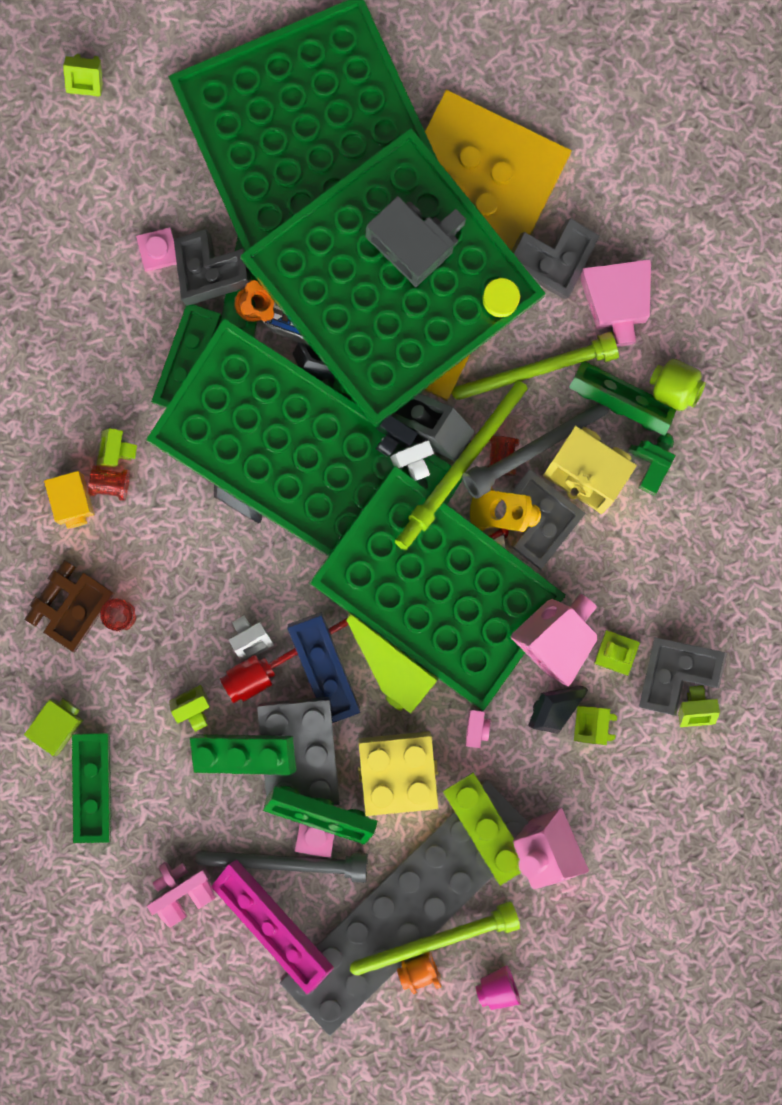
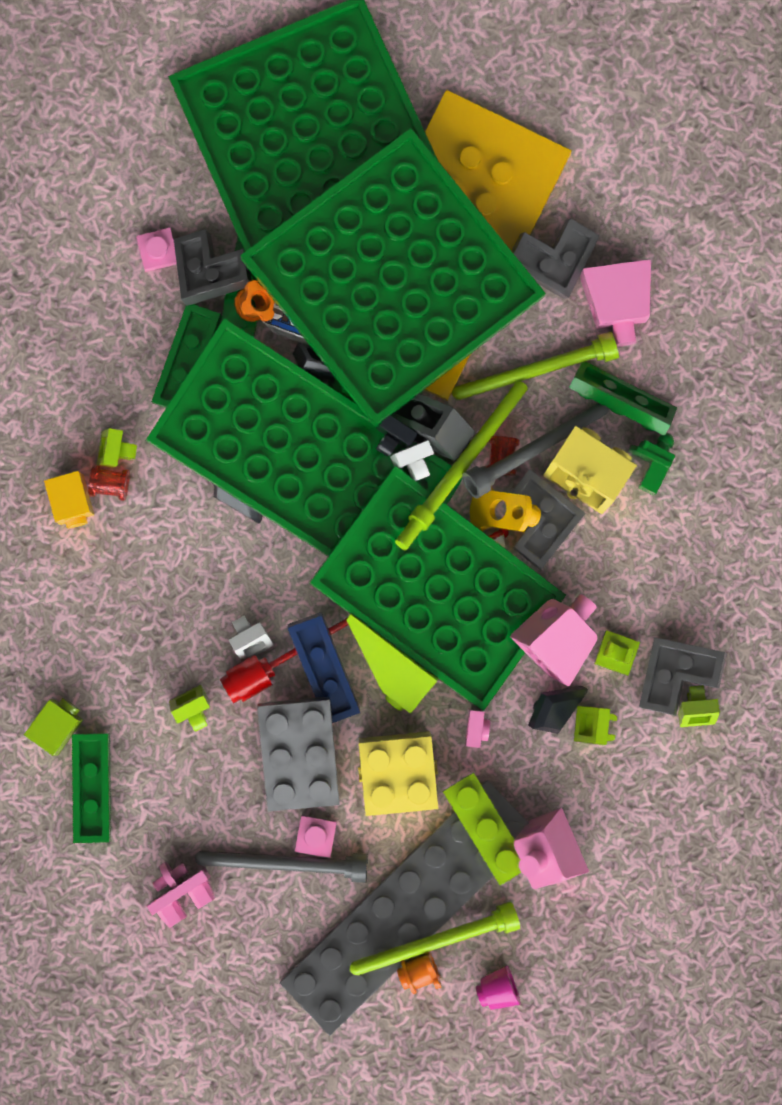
(77, 612): reddish brown plate -> none
(83, 75): lime tile -> none
(107, 618): clear red bush -> none
(243, 754): green plate -> none
(272, 927): dark pink plate -> none
(320, 814): green plate -> none
(410, 243): dark grey hinge -> none
(501, 297): neon yellow tile -> none
(677, 384): lime head -> none

